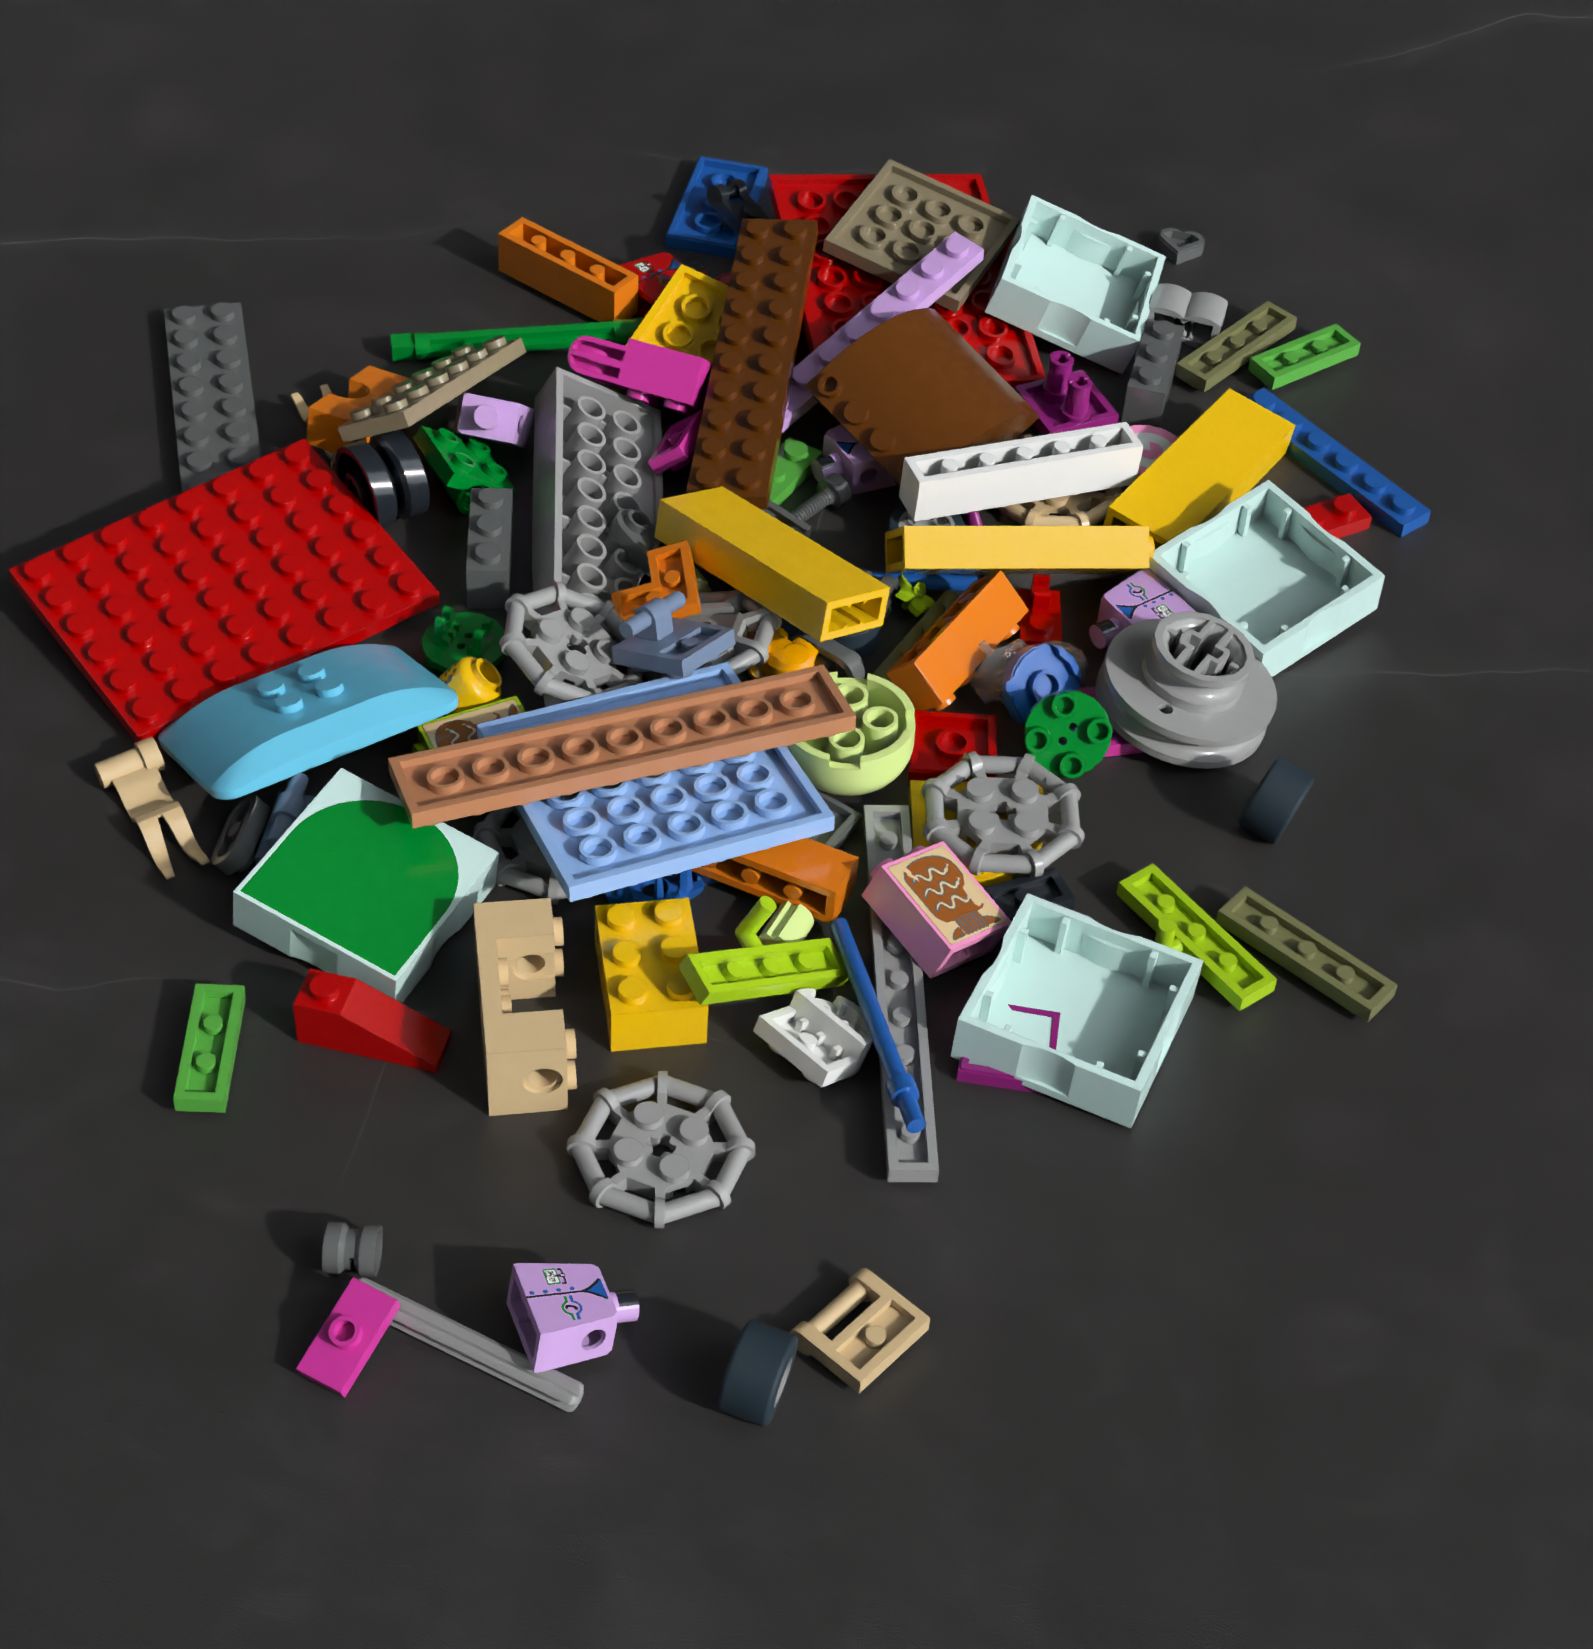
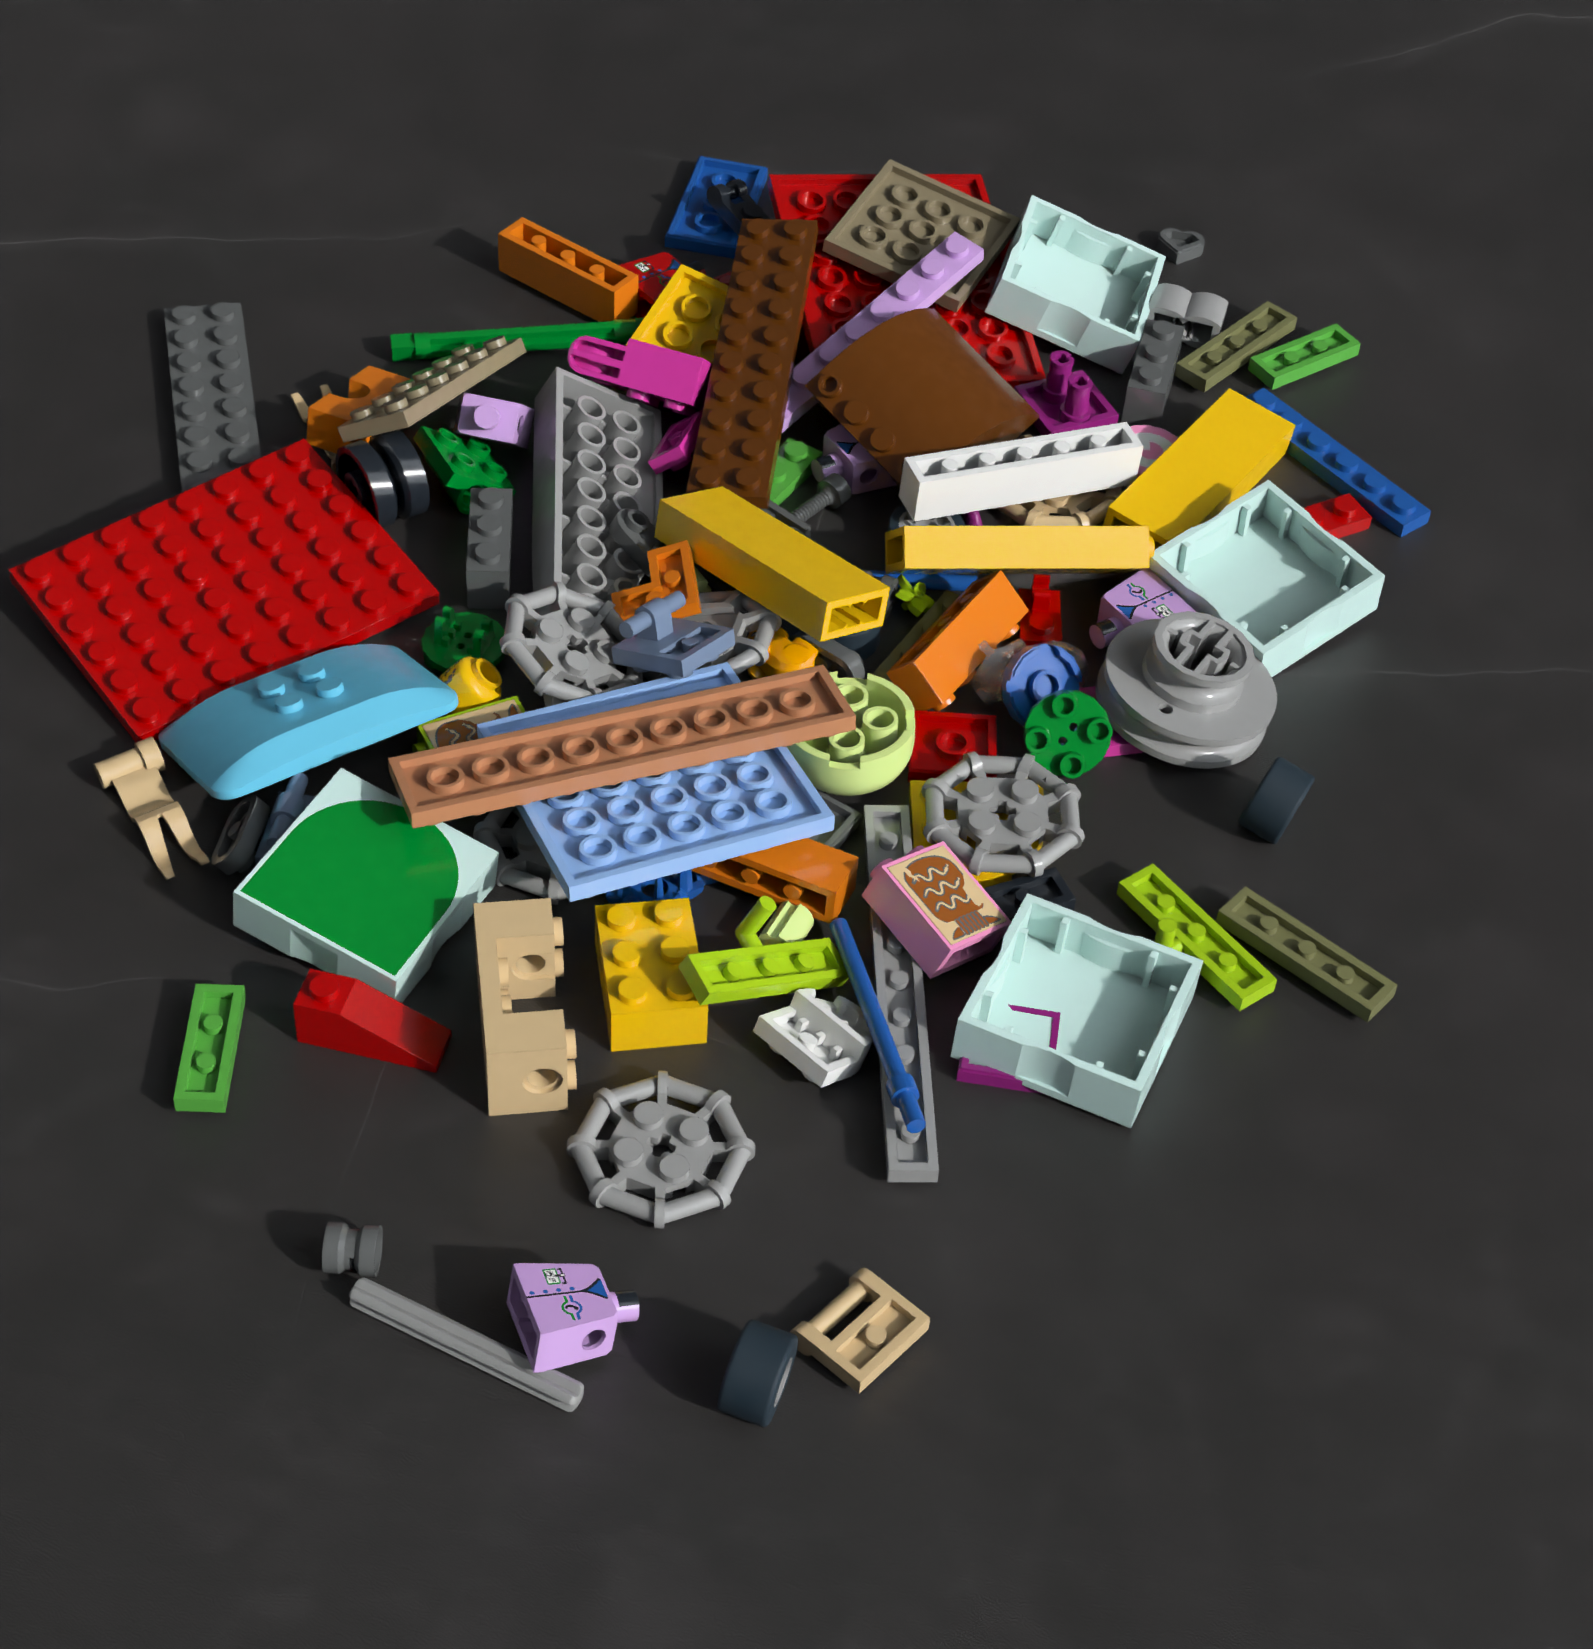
(348, 1337): dark pink plate -> none

